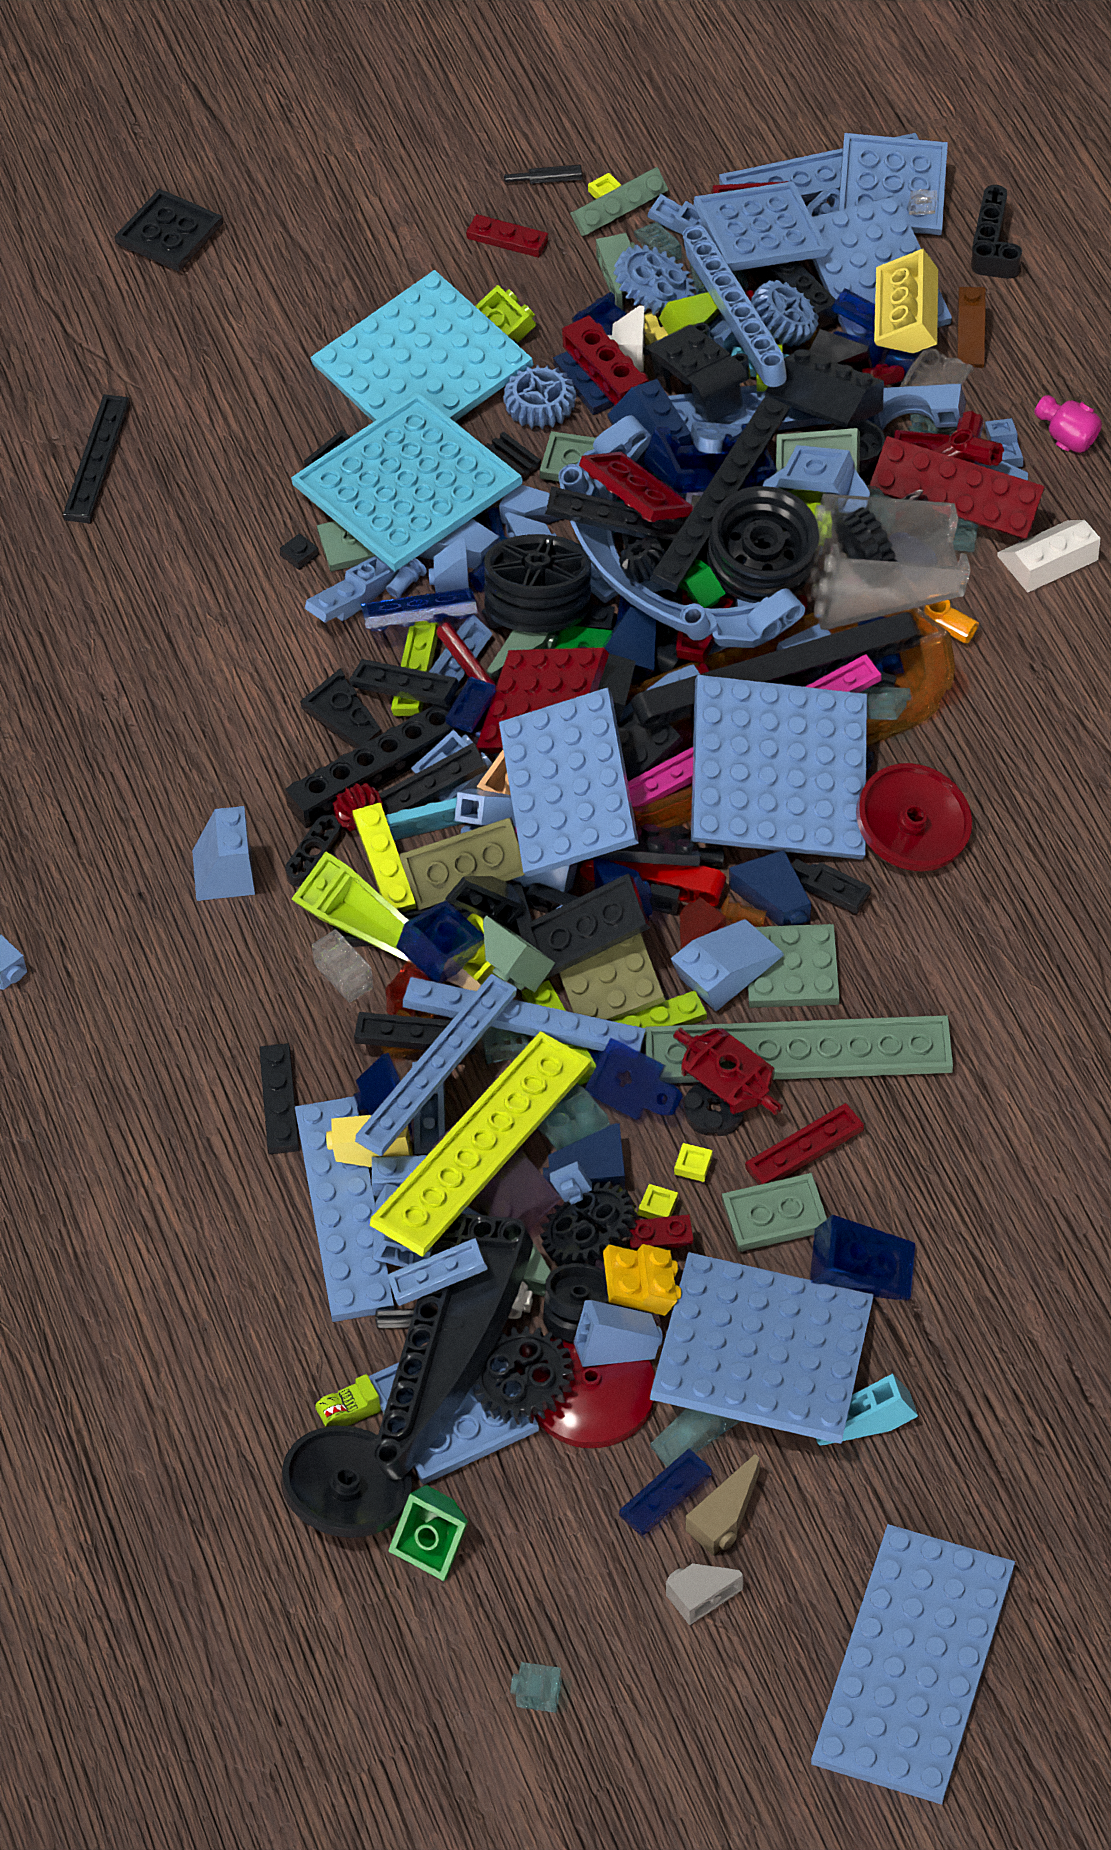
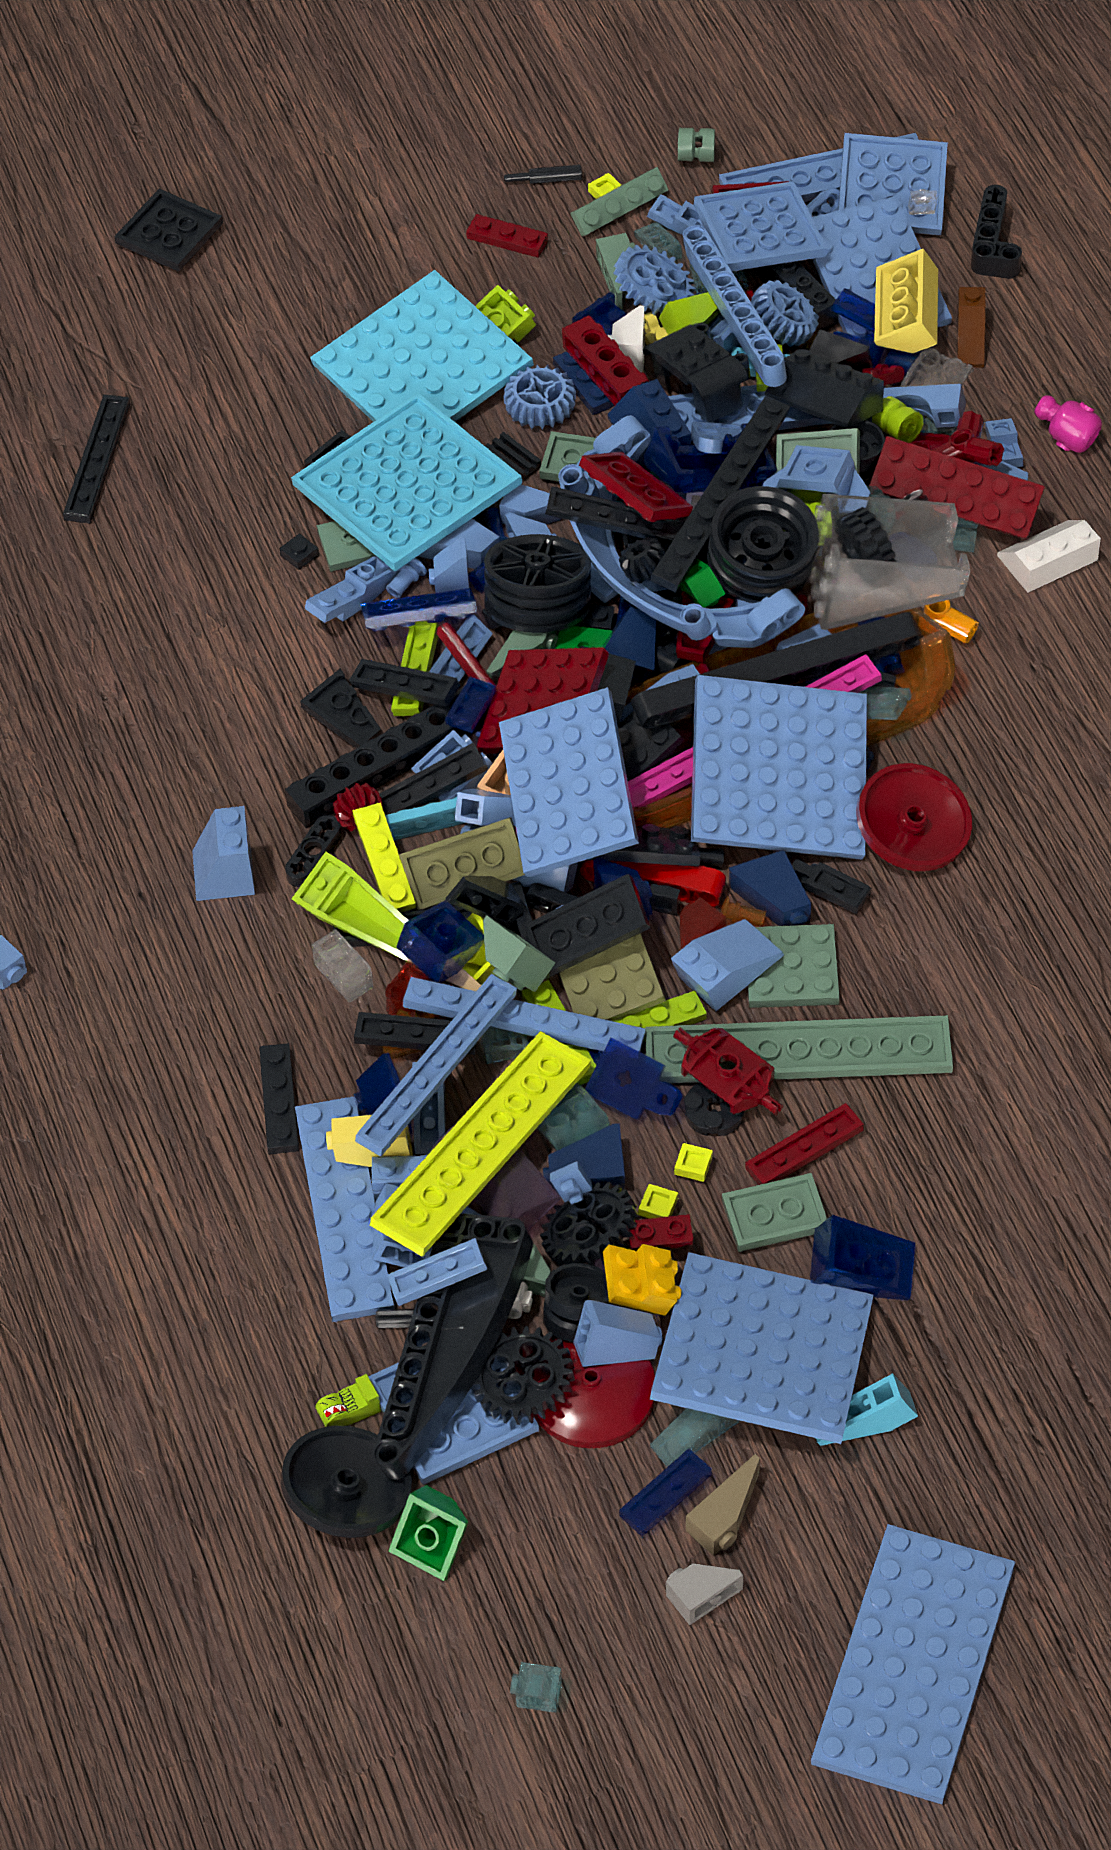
(687, 144): none -> sand green wheel
(899, 420): none -> lime wheel

